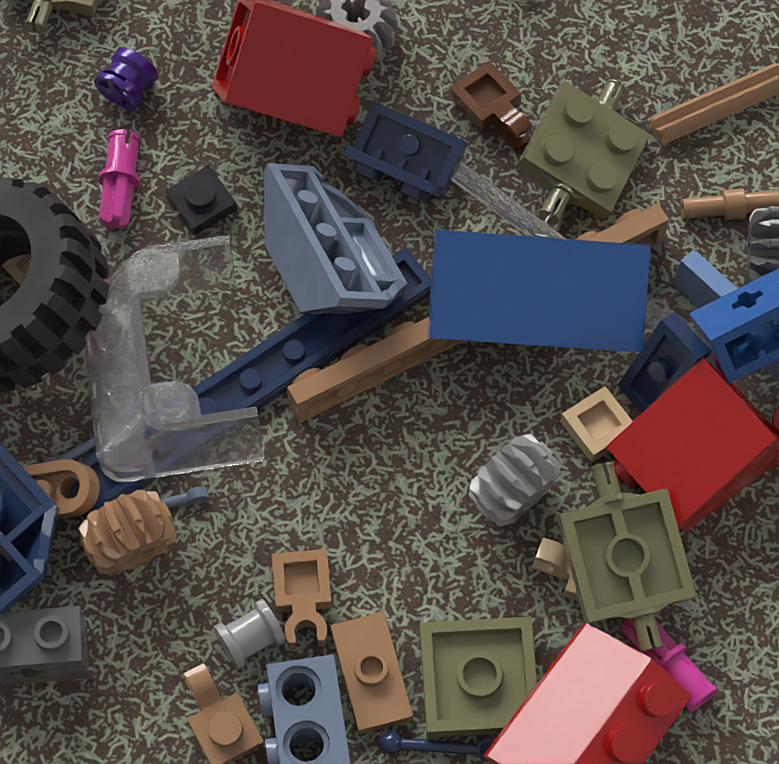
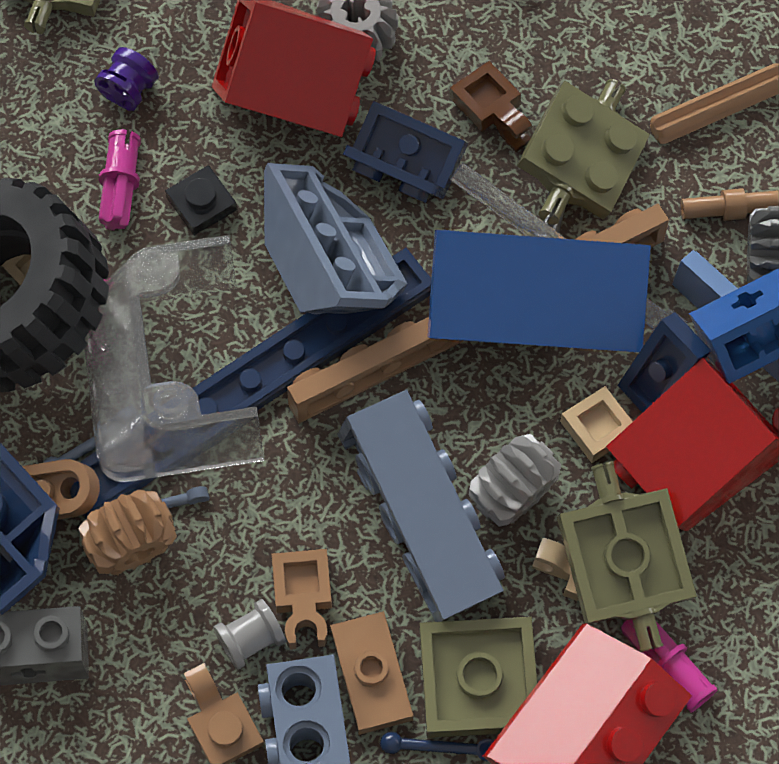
(422, 505): none -> sand blue wedge

